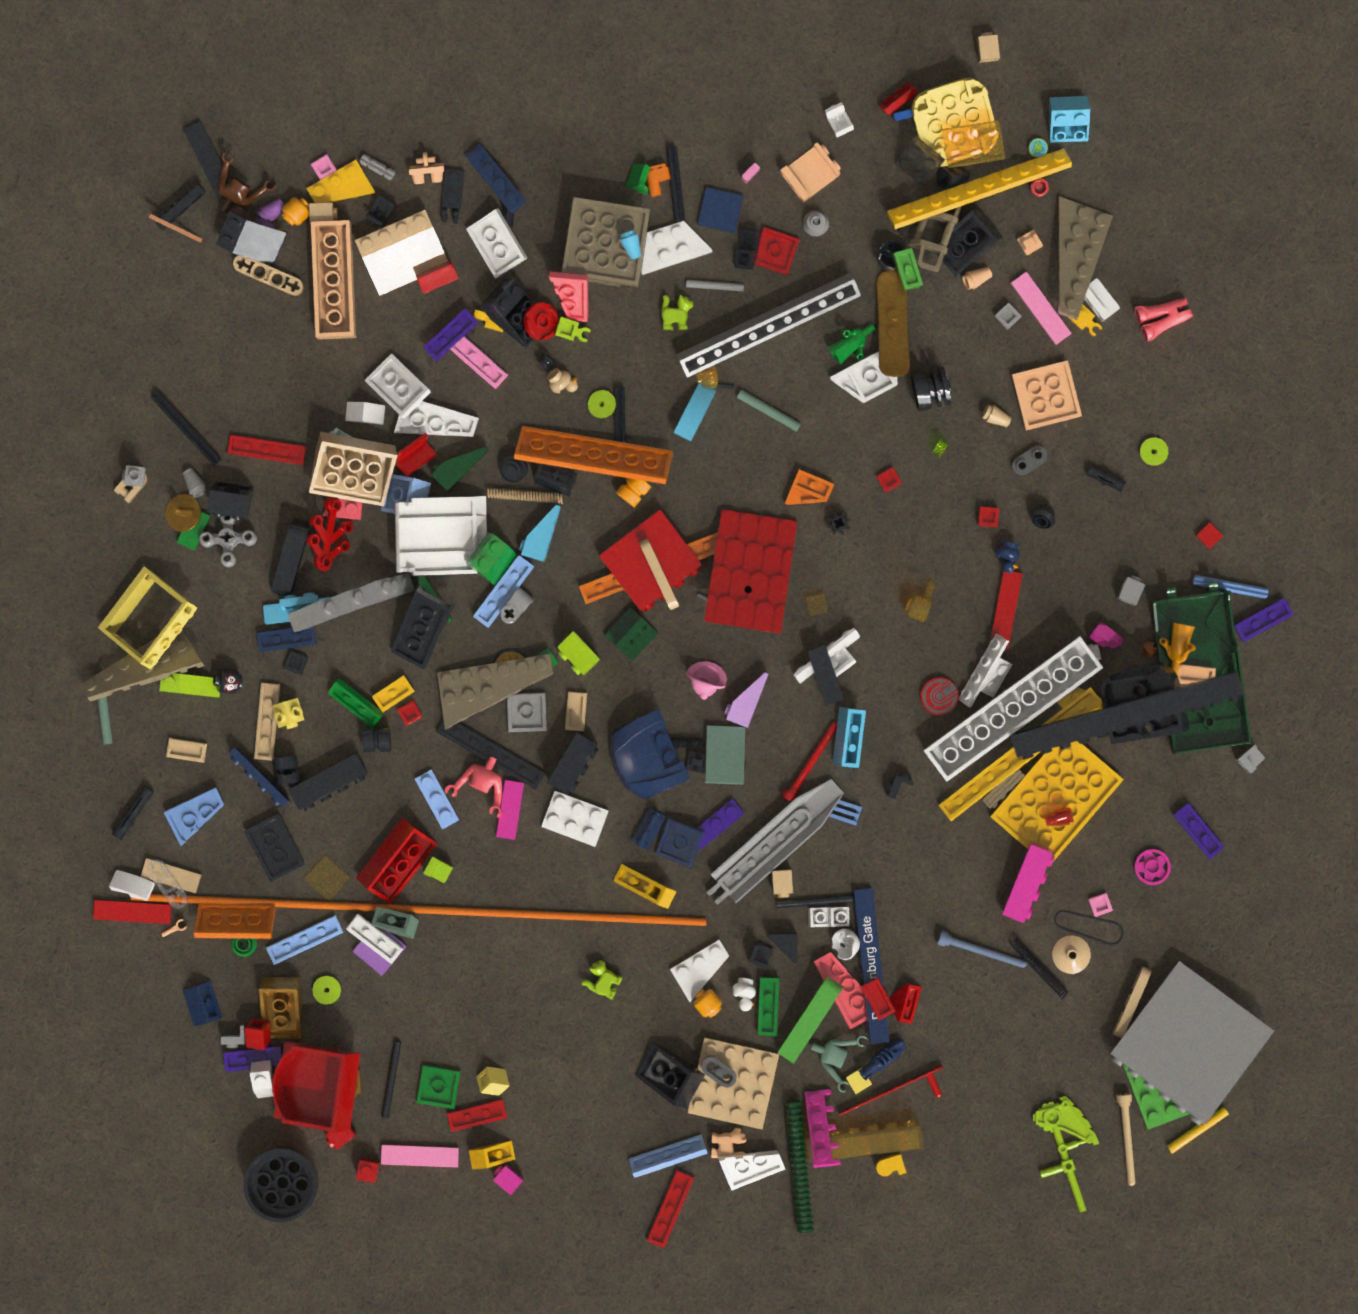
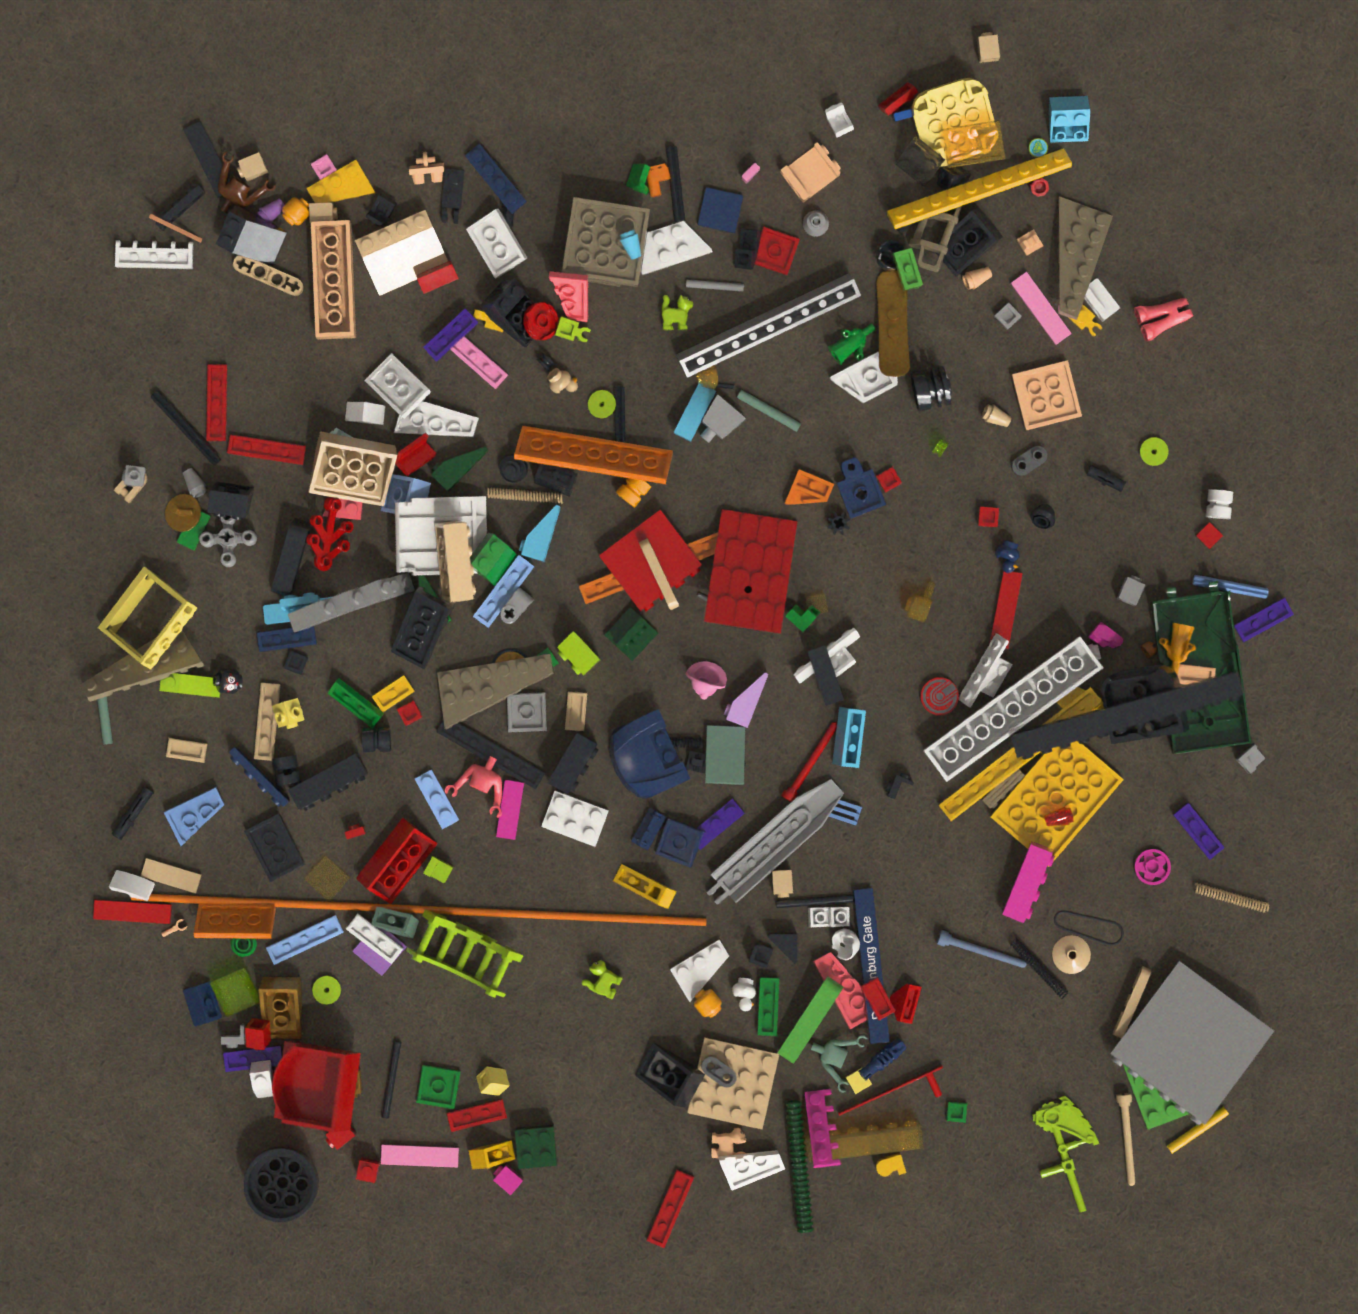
(154, 256): none -> white hinge
(172, 898): clear beam -> none
(216, 402): none -> red tile
(235, 992): none -> clear neon green slope
(252, 167): none -> tan brick
(355, 831): none -> red plate
(377, 167): light grey axle -> none
(454, 561): none -> tan brick
(473, 937): none -> lime fence
(536, 1146): none -> dark green brick
(667, 1156): light blue plate -> none
(720, 420): none -> light grey torso
(802, 619): none -> green piece
(855, 480): none -> dark blue plate
(956, 1112): none -> green tile
(1100, 904): bright pink tile -> none
(1219, 504): none -> white wheel
(1225, 892): none -> tan piece

